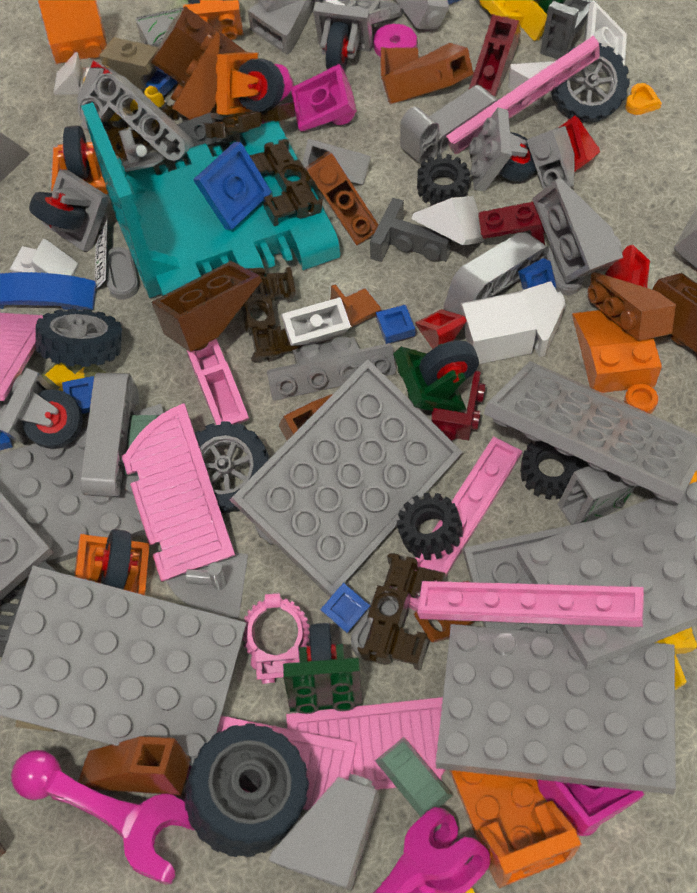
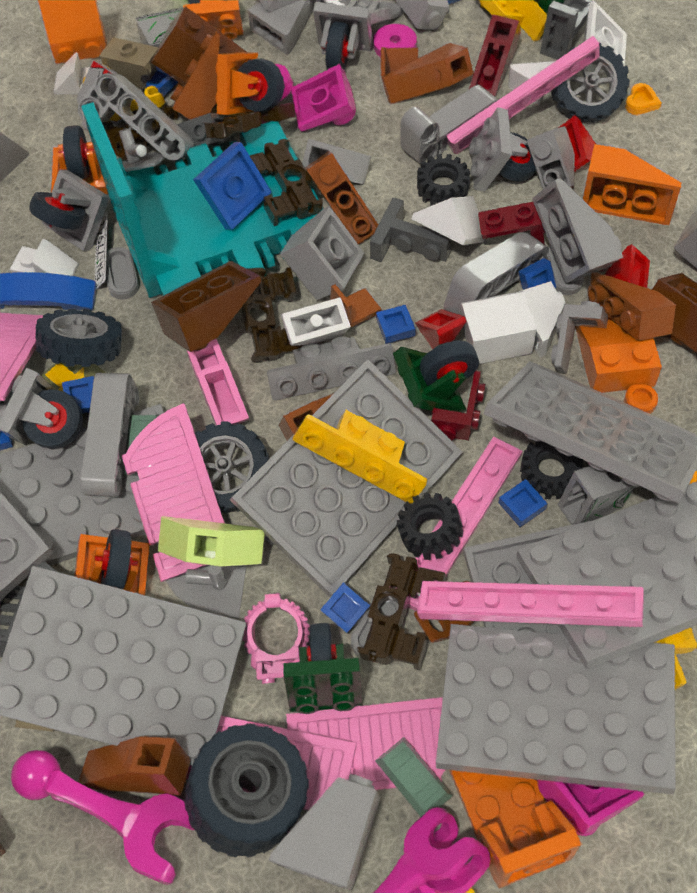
(210, 542): none -> yellowish green slope
(323, 254): none -> light grey slope
(363, 451): none -> yellow bracket
(522, 503): none -> blue plate
(585, 315): none -> light grey bracket
(629, 187): none -> orange slope

